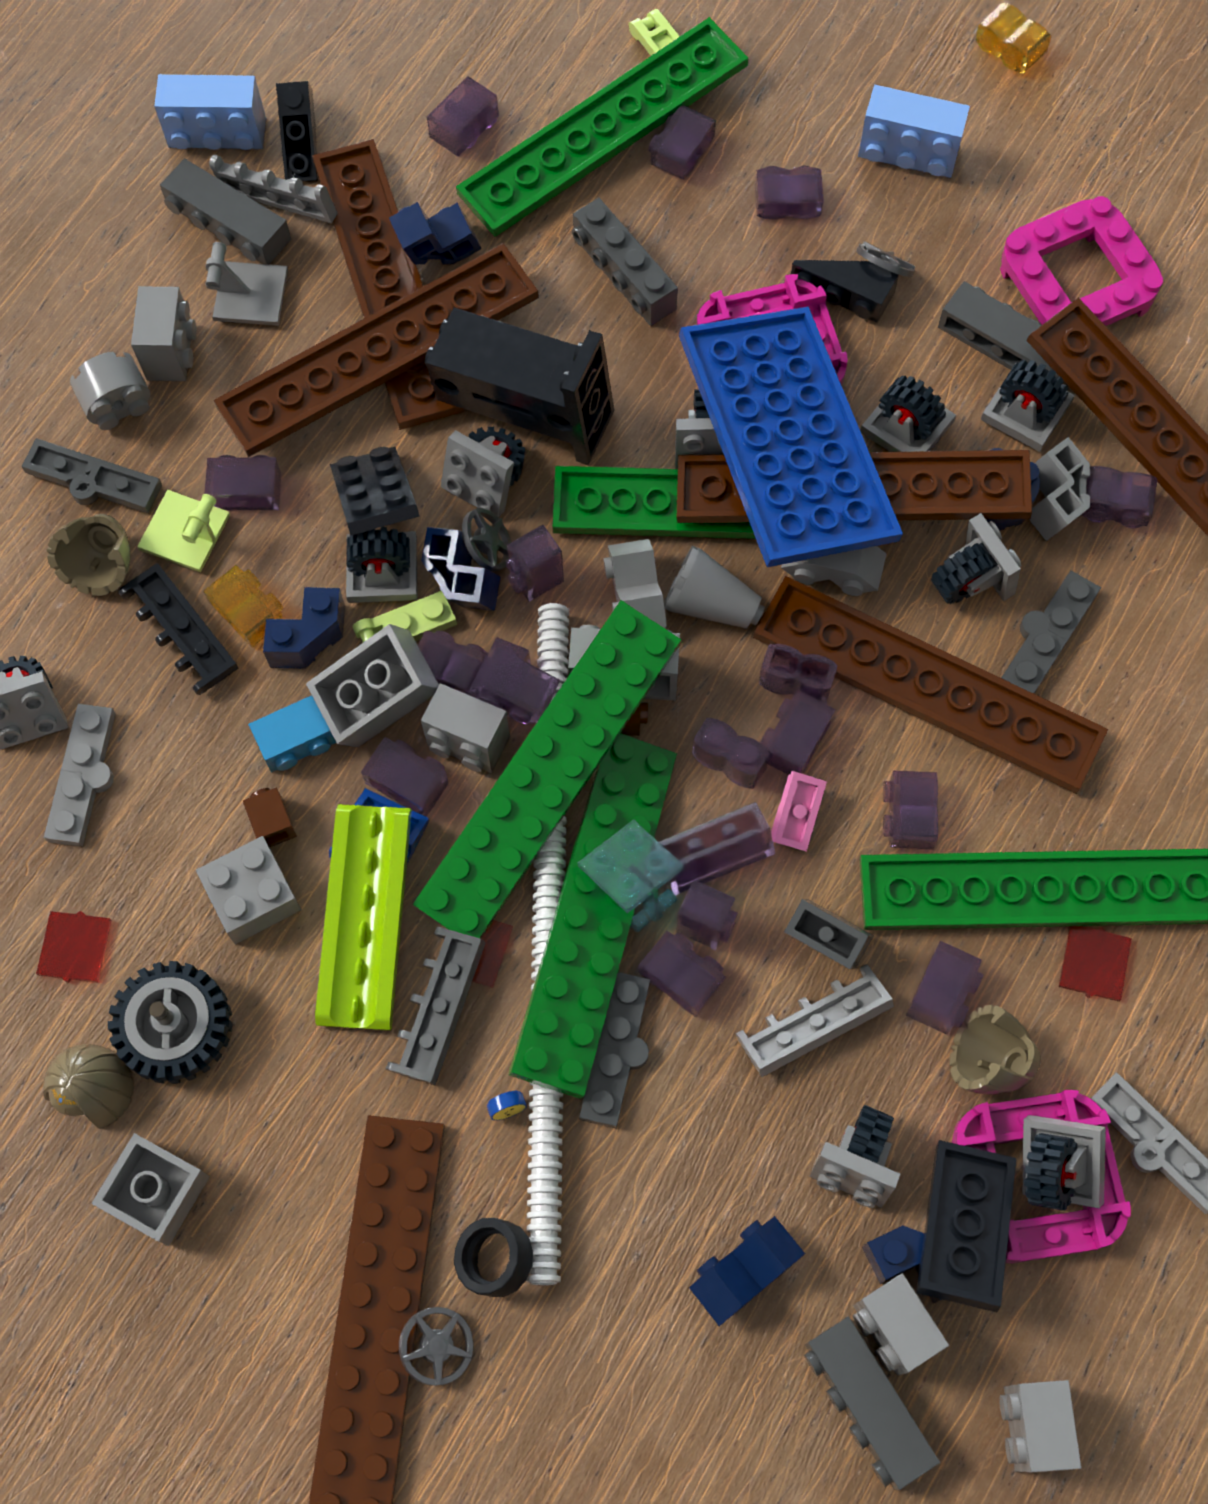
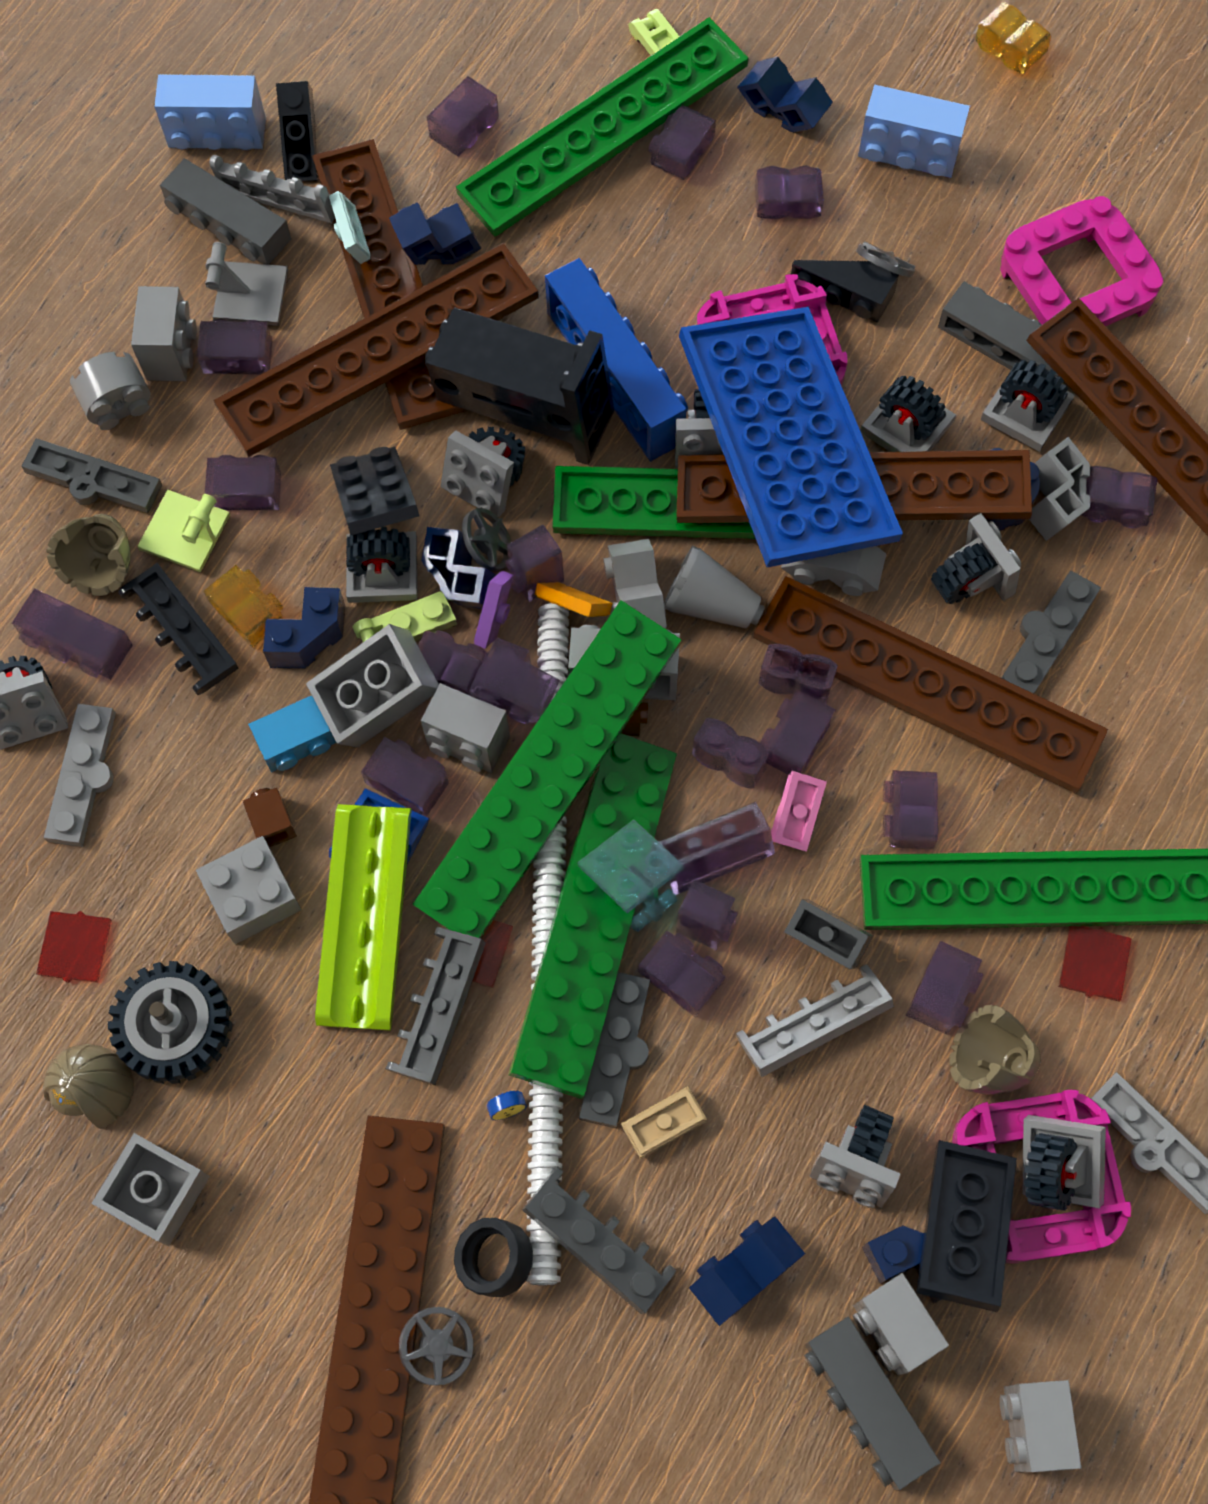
(71, 635): none -> clear purple brick
(234, 347): none -> clear purple brick
(349, 227): none -> light aqua plate
(494, 609): none -> medium lavender plate
(573, 599): none -> light orange tile
(597, 1244): none -> dark grey hinge
(624, 261): dark grey brick -> none
(638, 387): none -> blue brick
(664, 1122): none -> tan plate
(774, 92): none -> dark blue brick

